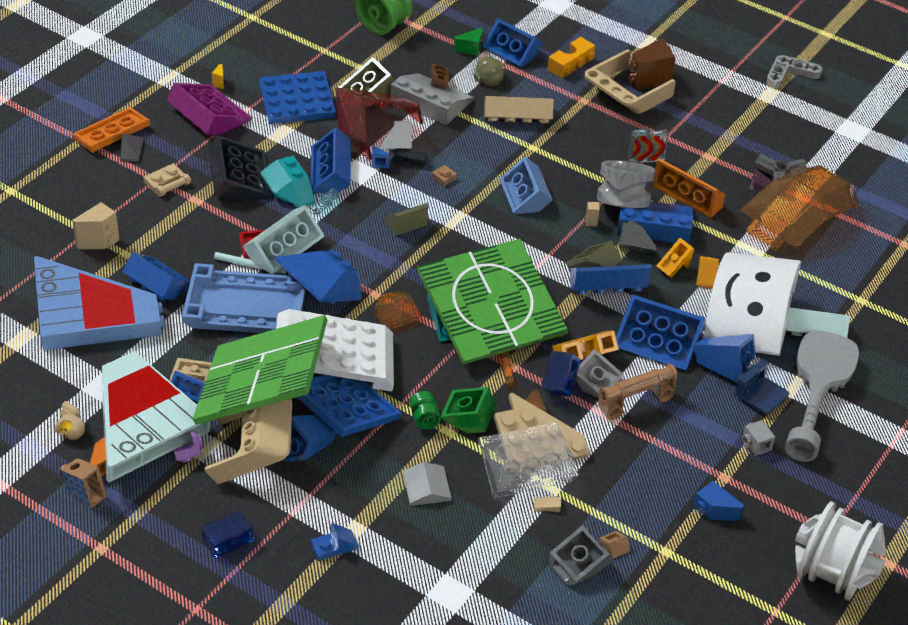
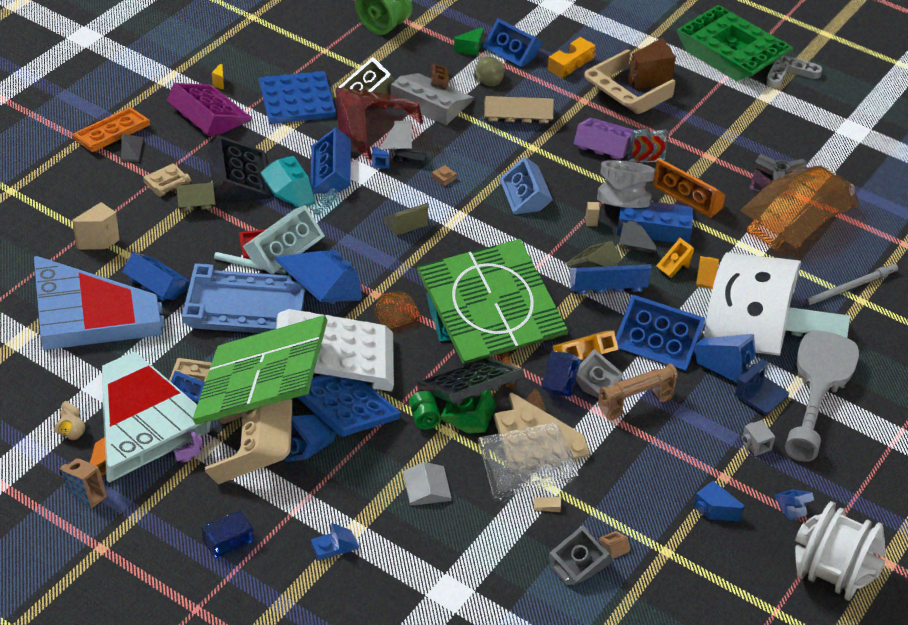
(195, 196): none -> olive slope
(470, 380): none -> black piece
(603, 138): none -> medium lavender slope
(730, 43): none -> green slope
(794, 502): none -> blue slope
(879, 273): none -> light grey bar

